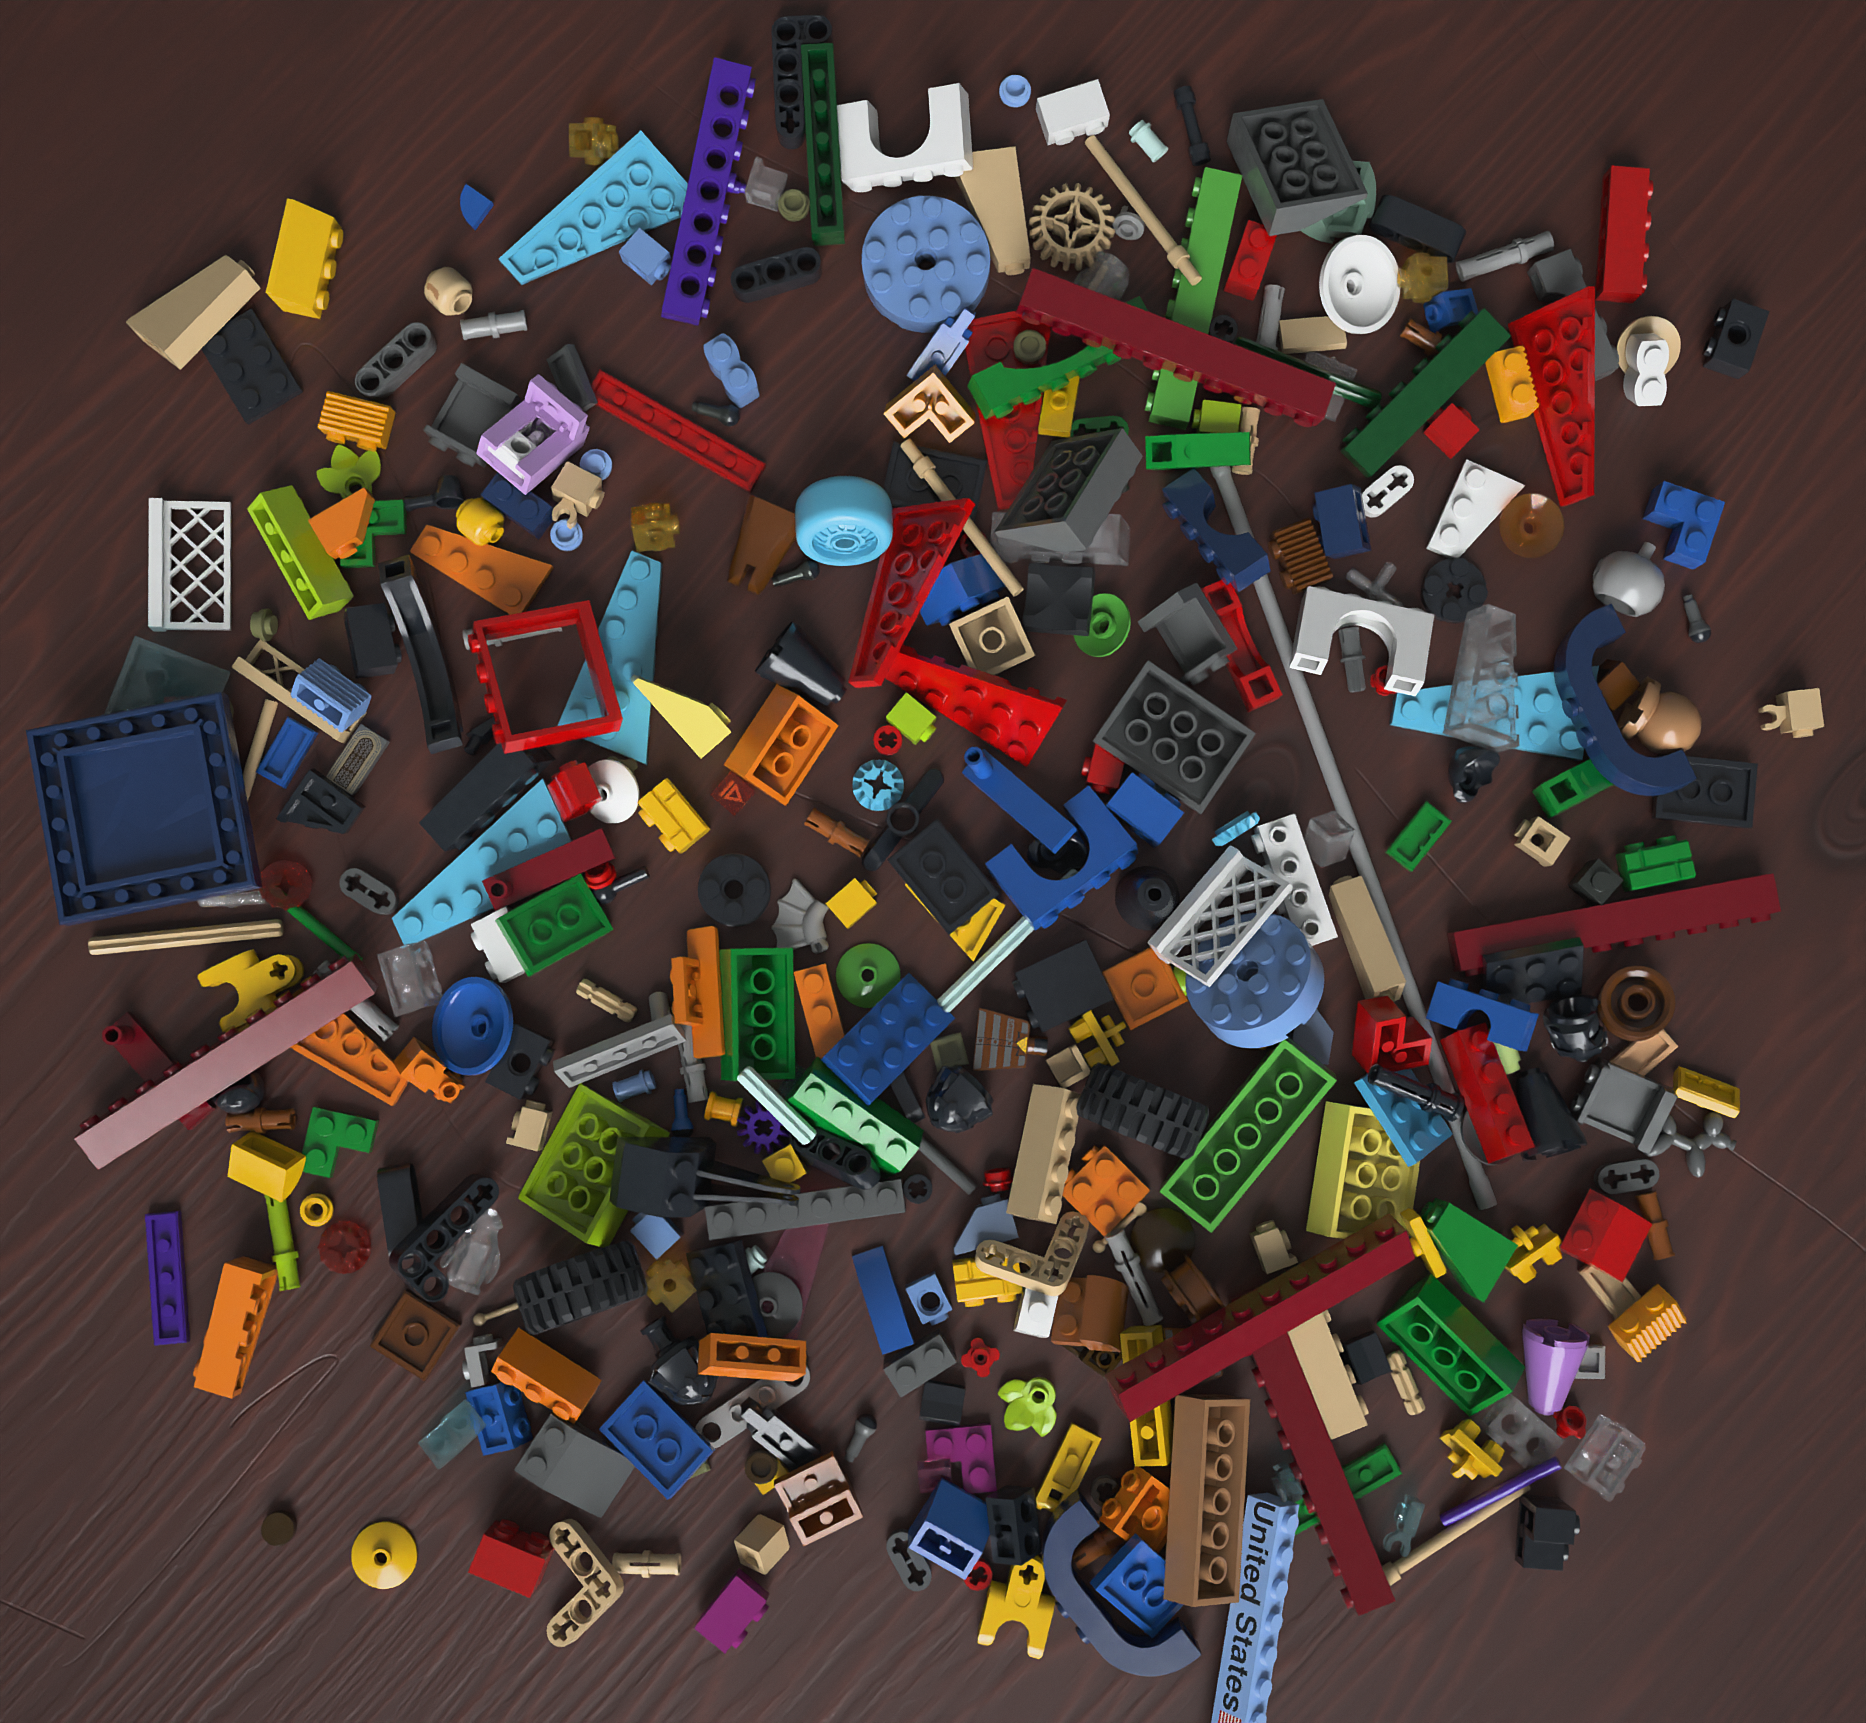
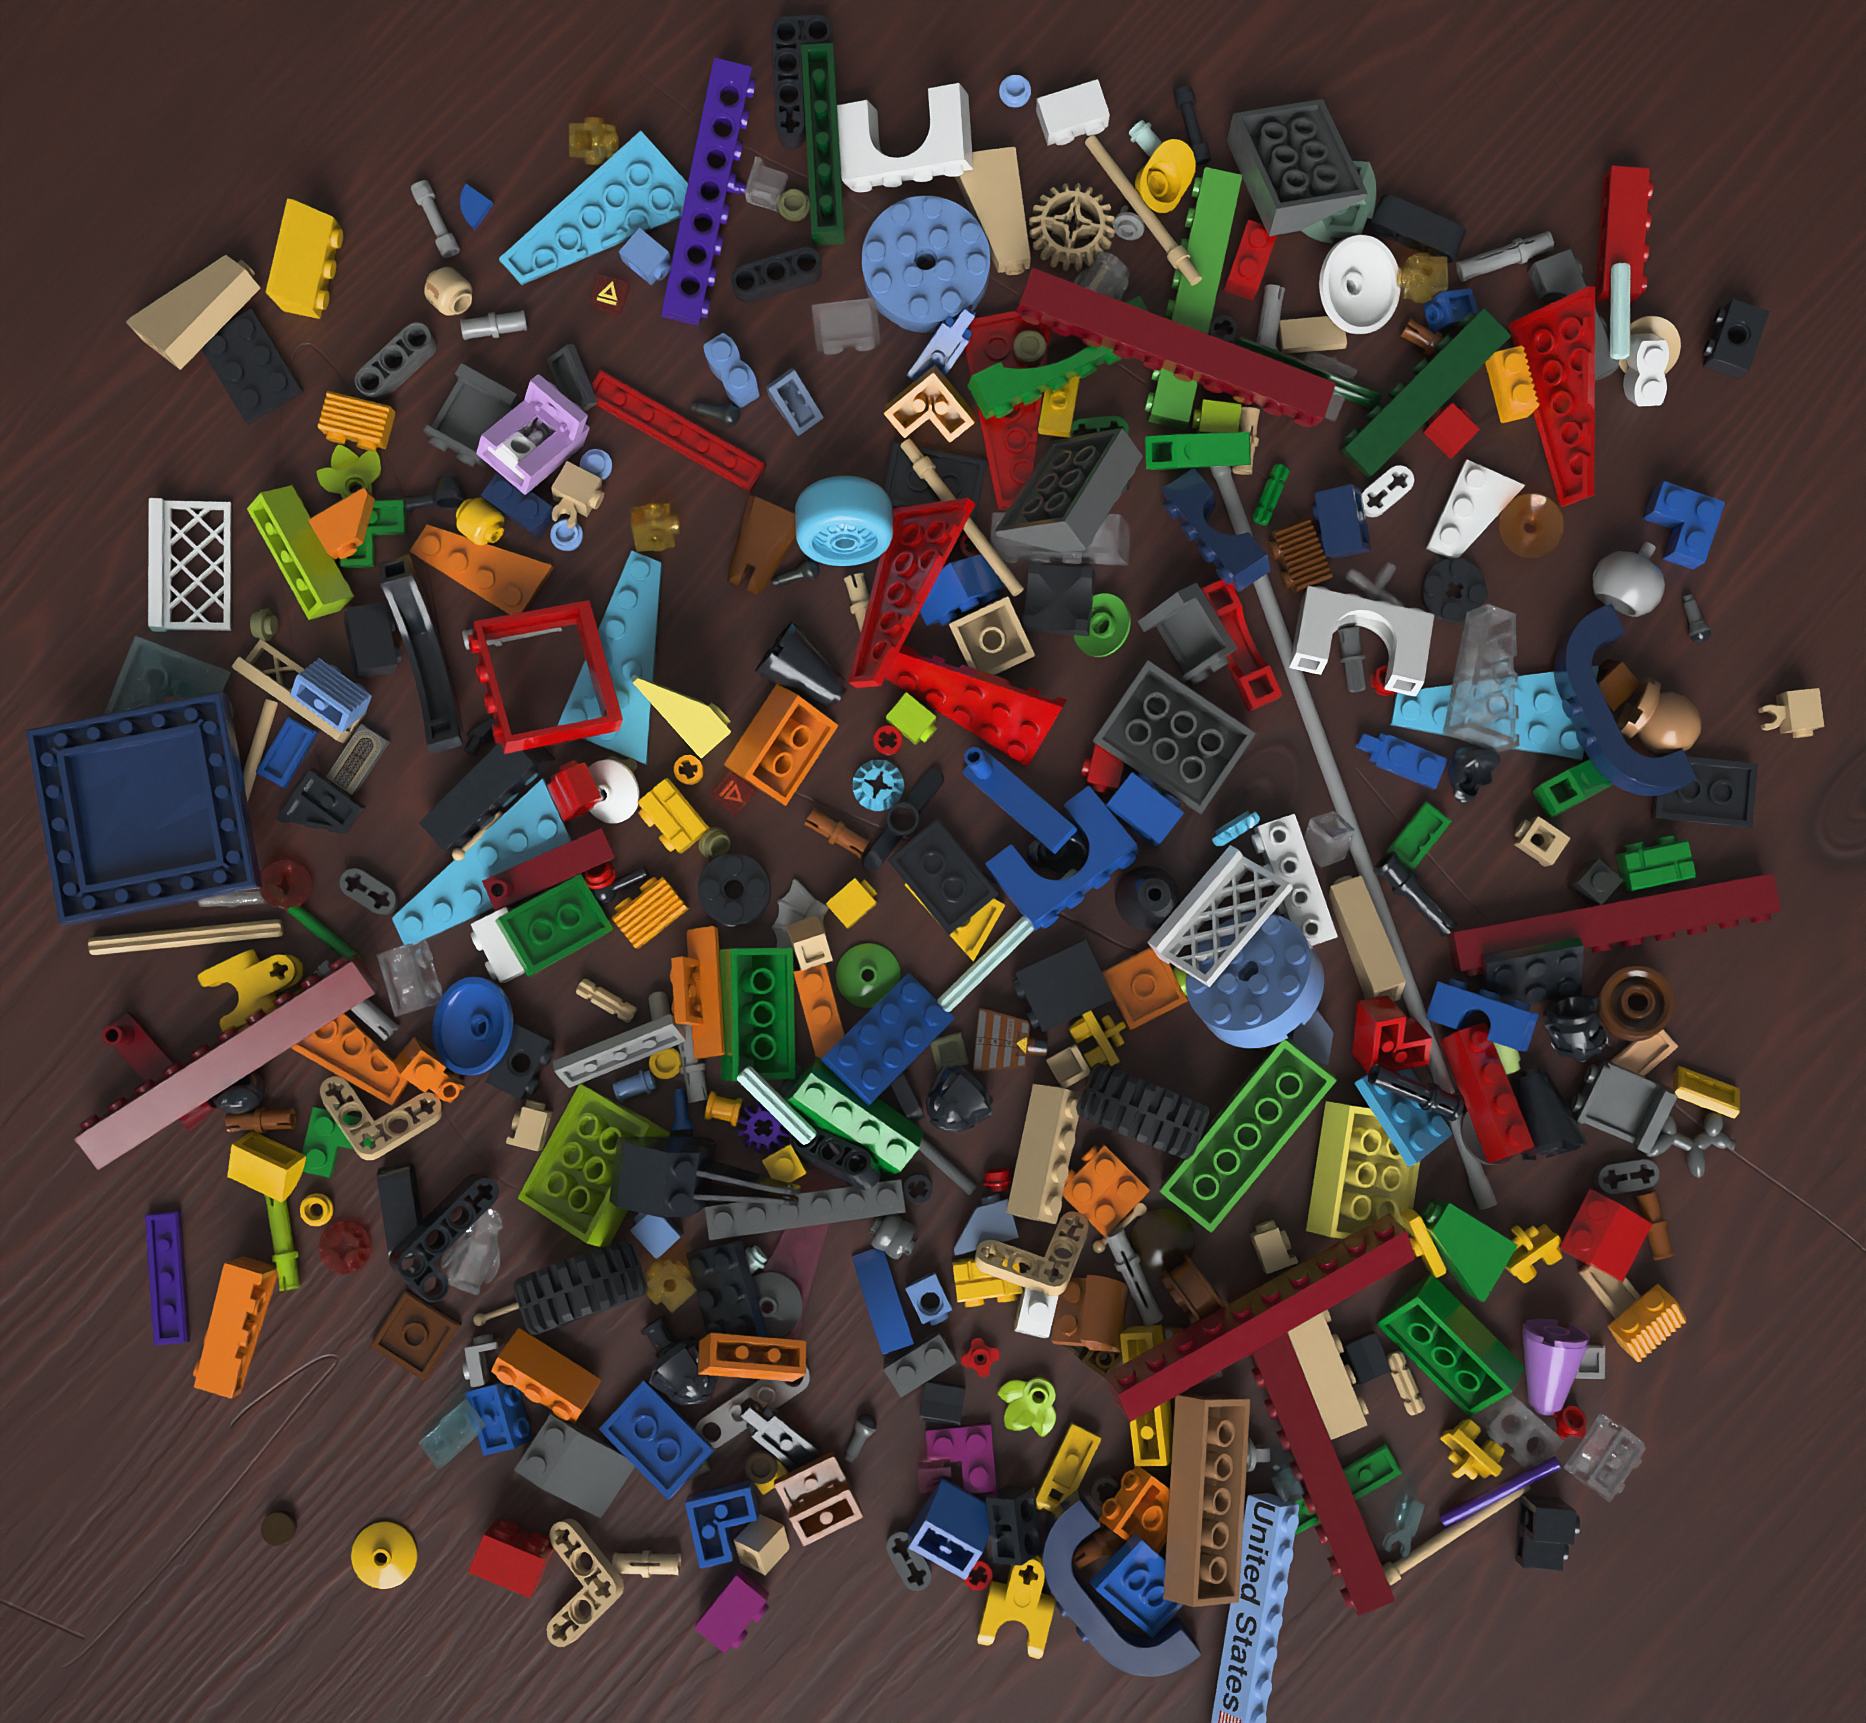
(371, 1129): none -> tan beam
(445, 241): none -> light grey bar
(459, 853): none -> tan hinge
(609, 294): none -> clear red tile
(649, 912): none -> light orange brick
(665, 1063): none -> yellow tile
(694, 762): none -> light orange bush
(713, 1514): none -> blue brick
(714, 843): none -> olive plate
(794, 402): none -> sand blue slope
(809, 943): none -> tan panel
(846, 325): none -> clear piece
(859, 597): none -> tan pin
(893, 1235): none -> dark grey piece
(1166, 175): none -> yellow piece
(1255, 1454): none -> light grey plate
(1270, 494): none -> green axle
(1403, 759): none -> blue hinge
(1405, 883): none -> black pin
(1620, 311): none -> light aqua axle

